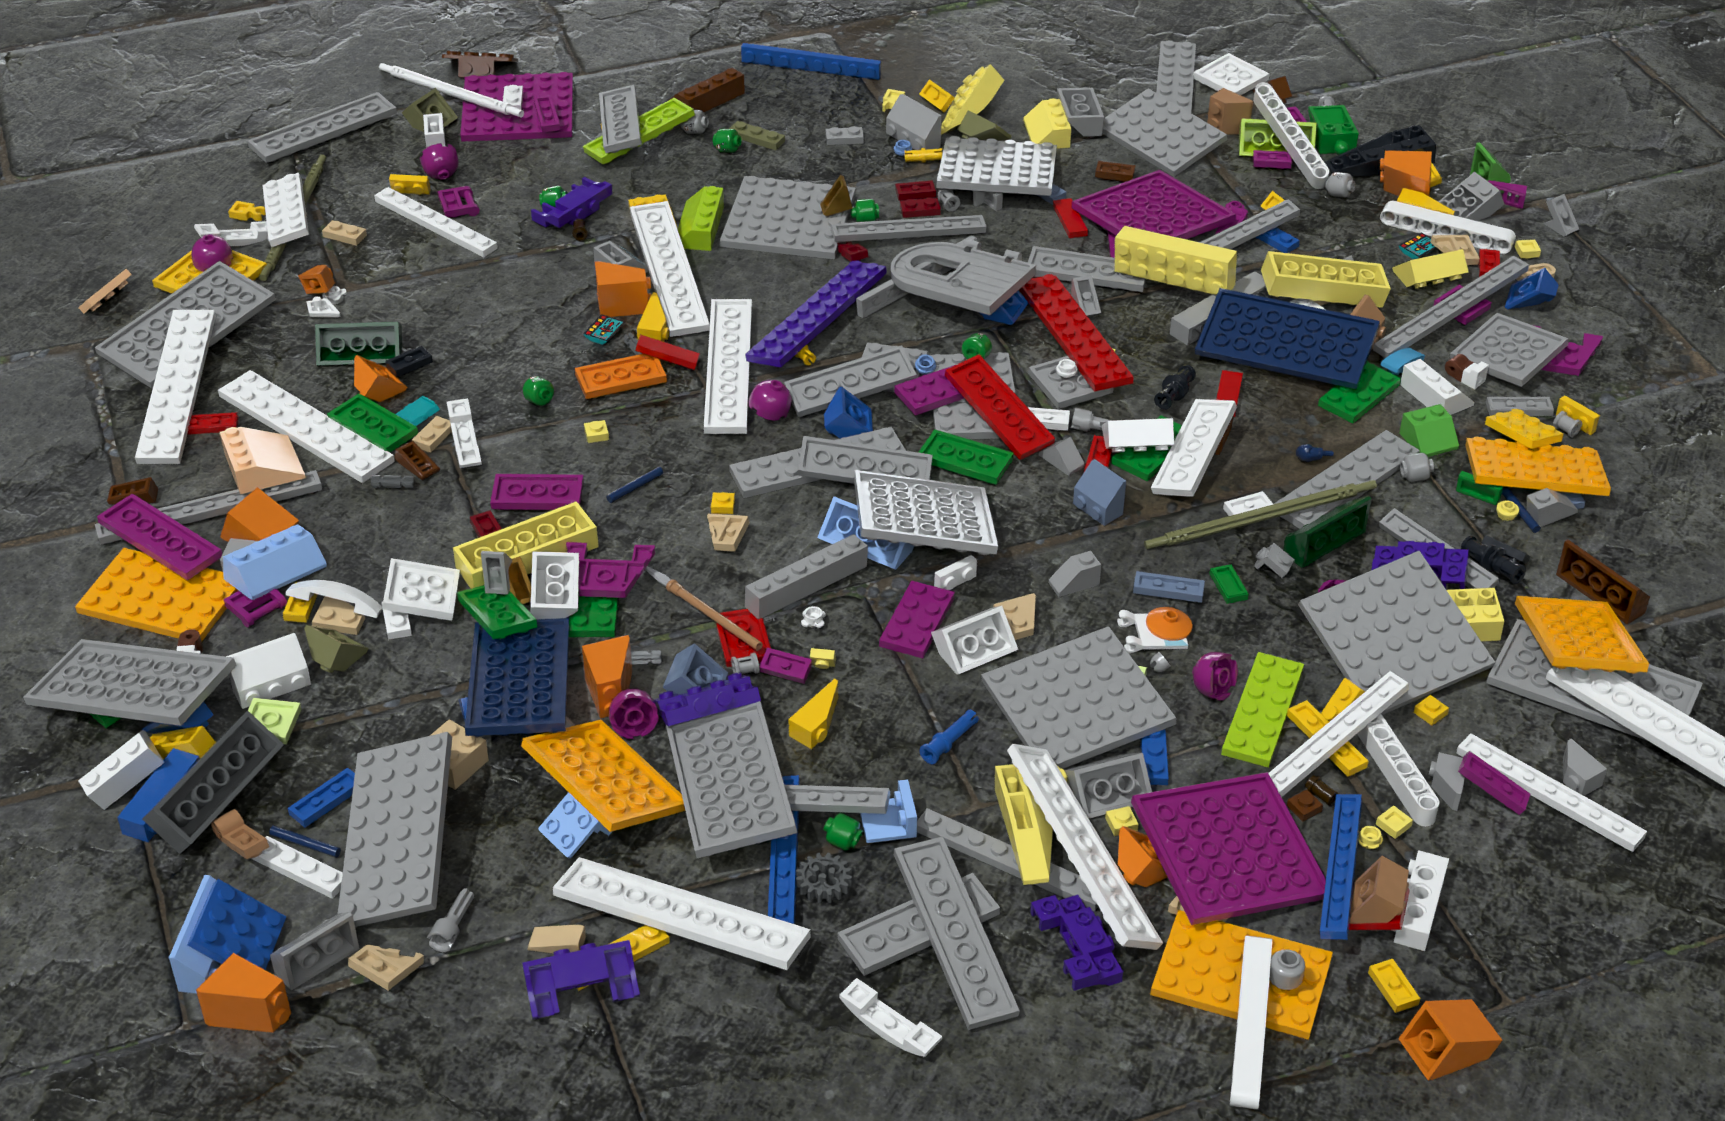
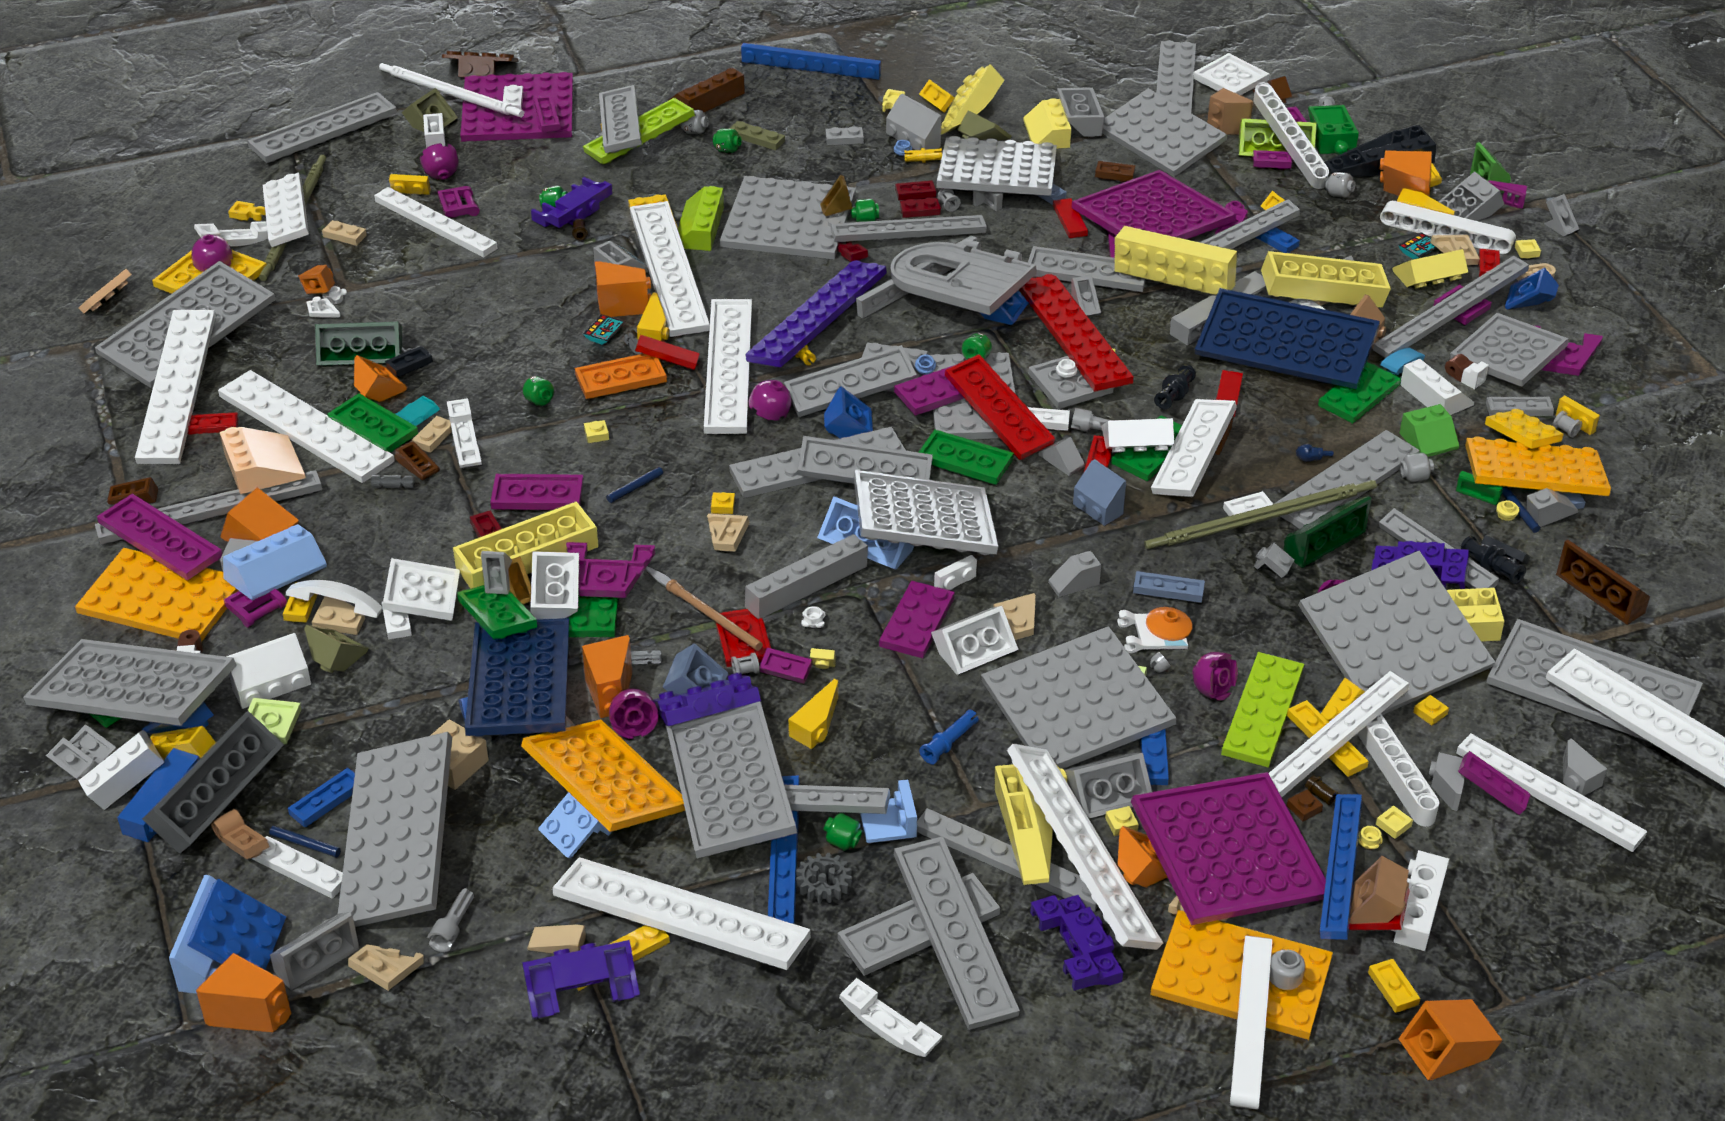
(81, 753): none -> light grey slope
(1229, 584): green tile -> none
(1581, 634): light orange plate -> none

